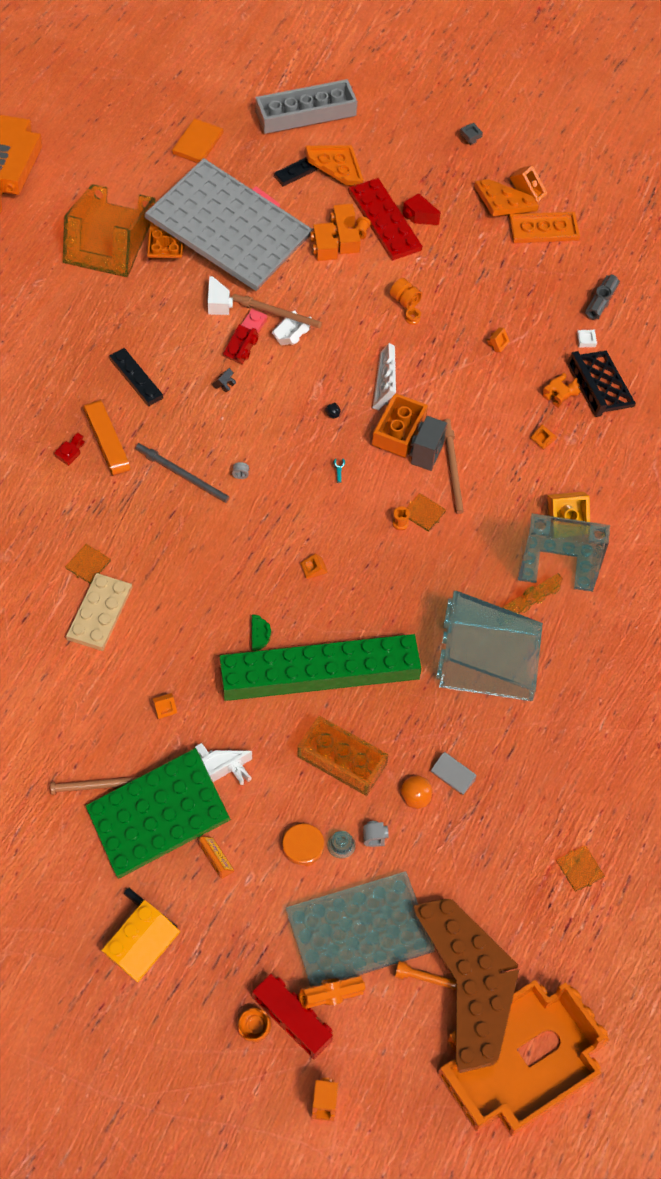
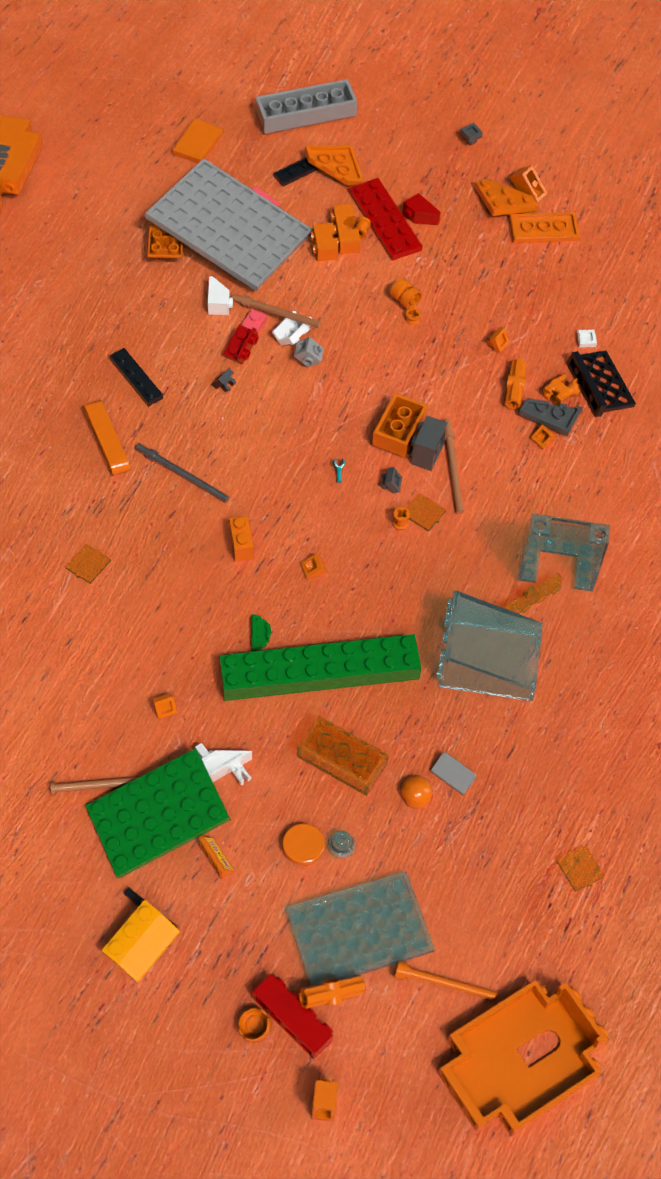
(70, 451): red plate -> none
(99, 612): tan plate -> none
(104, 234): clear yellow windscreen -> none
(240, 470): light grey bush -> none
(241, 538): none -> orange brick
(308, 352): none -> light grey brick
(333, 410): black hinge -> none
(375, 834): light grey plate -> none
(386, 377): white wing -> none
(392, 480): none -> dark grey tile
(482, 991): dark orange wing -> none
(515, 383): none -> orange piece
(552, 416): none -> dark grey wing
(570, 506): light orange slope -> none
(602, 297): dark grey piece -> none

